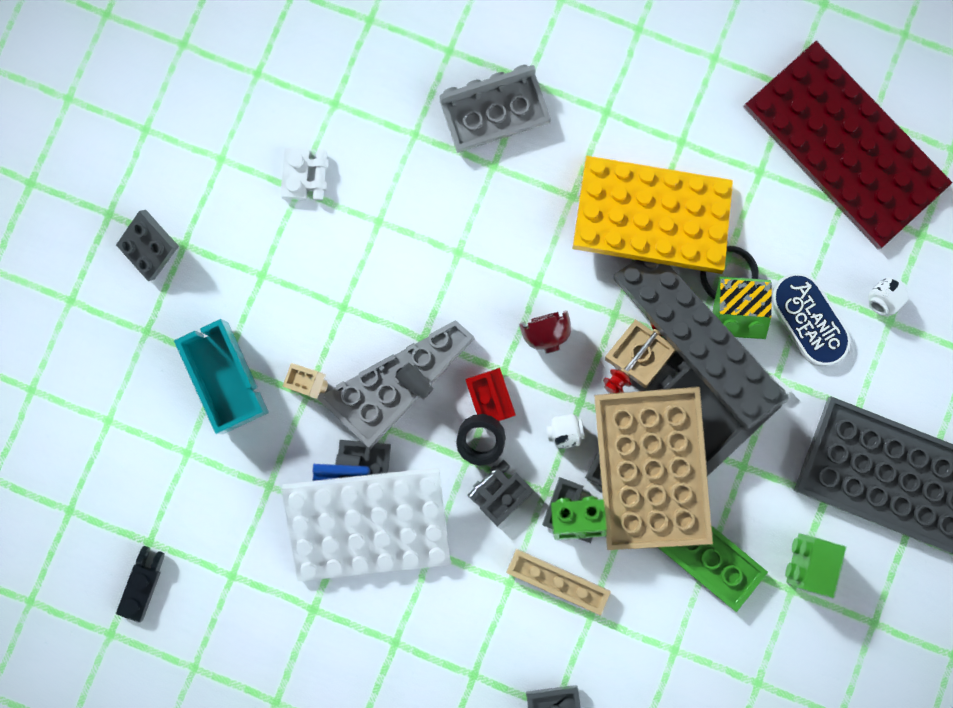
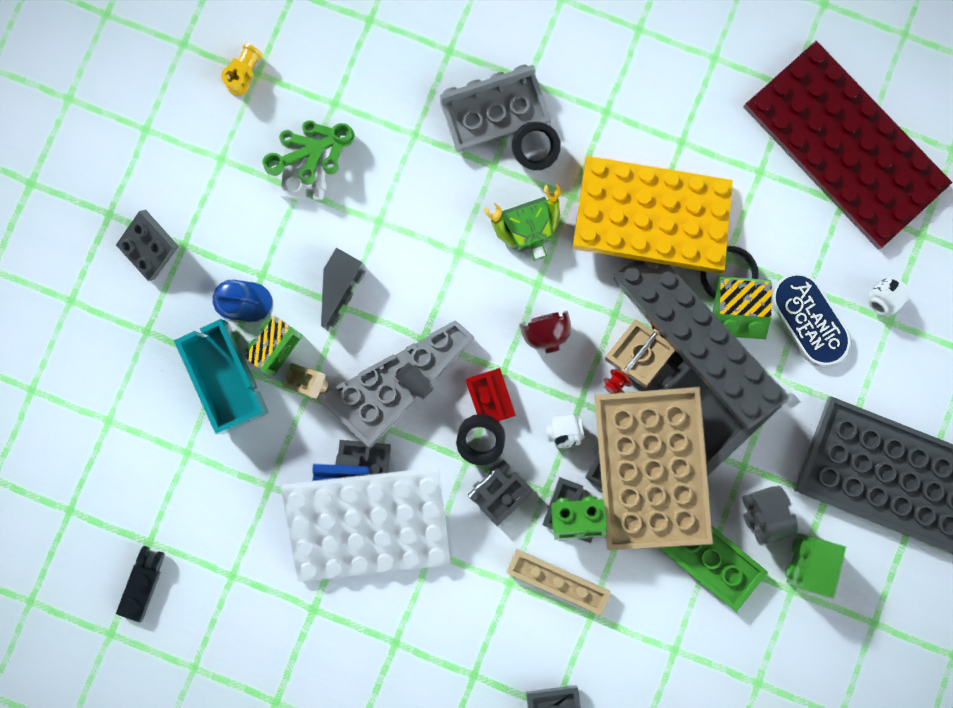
(241, 70): none -> yellow connector
(242, 300): none -> blue piece
(272, 345): none -> slope
(311, 148): none -> bright green plant
(338, 280): none -> dark grey slope
(528, 224): none -> torso
(551, 157): none -> black tyre
(769, 514): none -> dark grey brick

